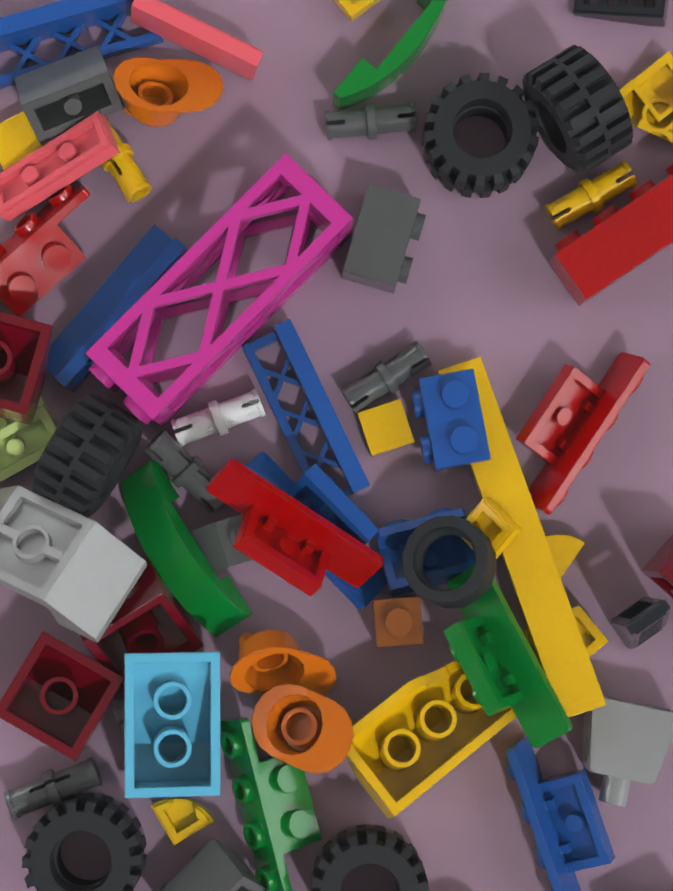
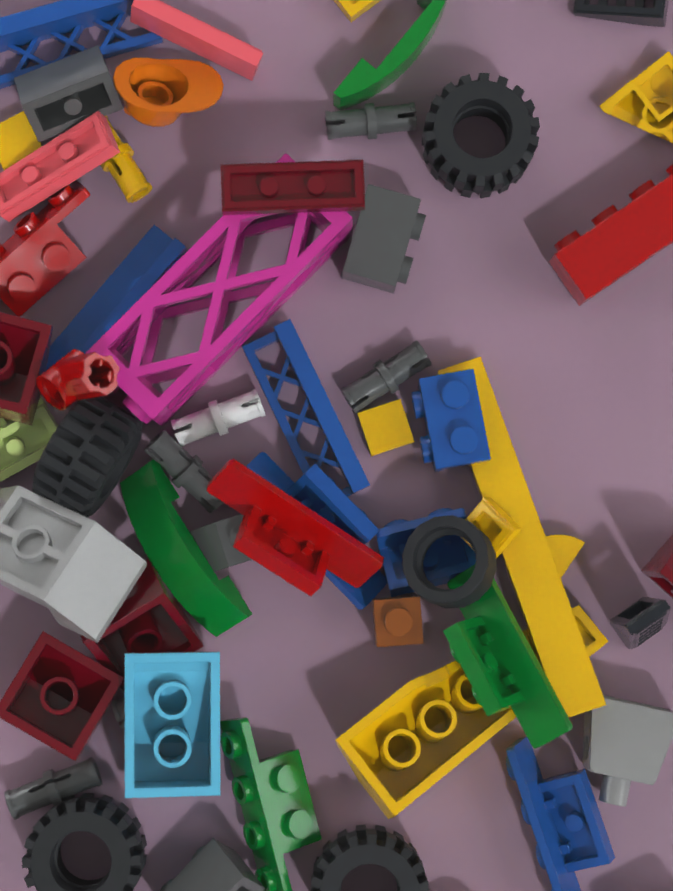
(78, 378): none -> red piece
(181, 817): yellow tile -> none
(276, 659): orange piece -> none
(292, 187): none -> dark red tile
(302, 728): orange piece -> none
(572, 423): red bracket -> none
(578, 109): black tyre -> none
(591, 195): yellow pin -> none

